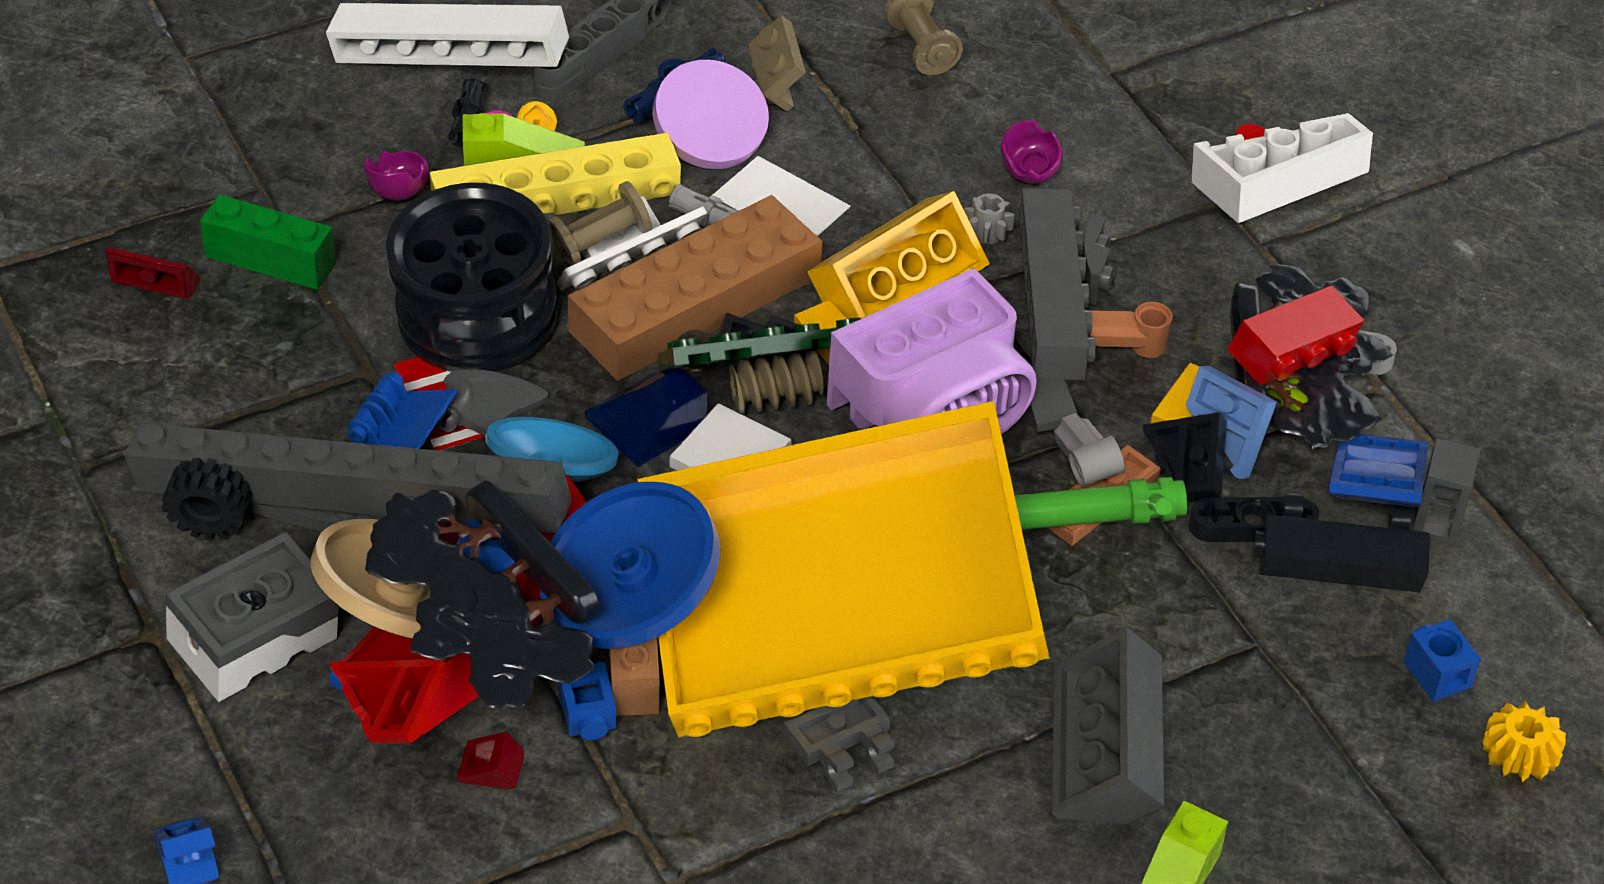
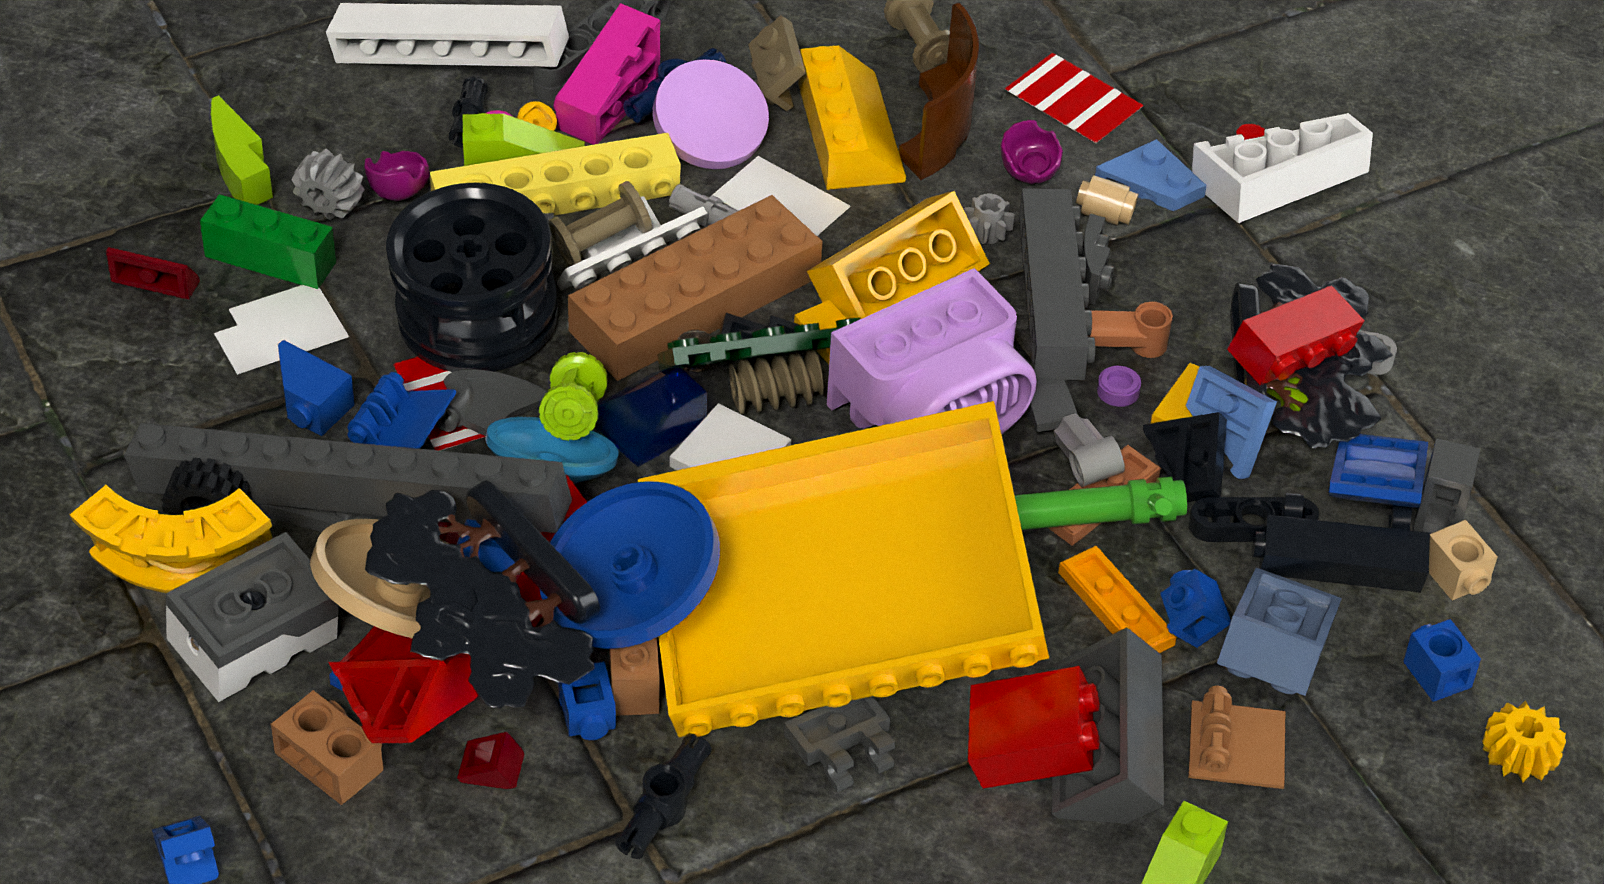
(169, 549): none -> yellow fence
(239, 155): none -> lime slope
(293, 315): none -> white sticker
(313, 389): none -> blue slope
(327, 747): none -> medium nougat brick
(328, 184): none -> light grey gear
(571, 404): none -> lime hose
(613, 69): none -> dark pink wedge
(657, 811): none -> black pin
(848, 120): none -> yellow slope
(951, 99): none -> reddish brown panel
(1032, 727): none -> red brick
(1074, 97): none -> red sticker
(1107, 200): none -> tan brick
(1114, 598): none -> light orange tile
(1119, 386): none -> medium lavender tile
(1155, 176): none -> medium blue wing
(1190, 598): none -> blue brick
(1236, 742): none -> medium nougat hinge
(1278, 632): none -> sand blue slope
(1460, 560): none -> tan brick

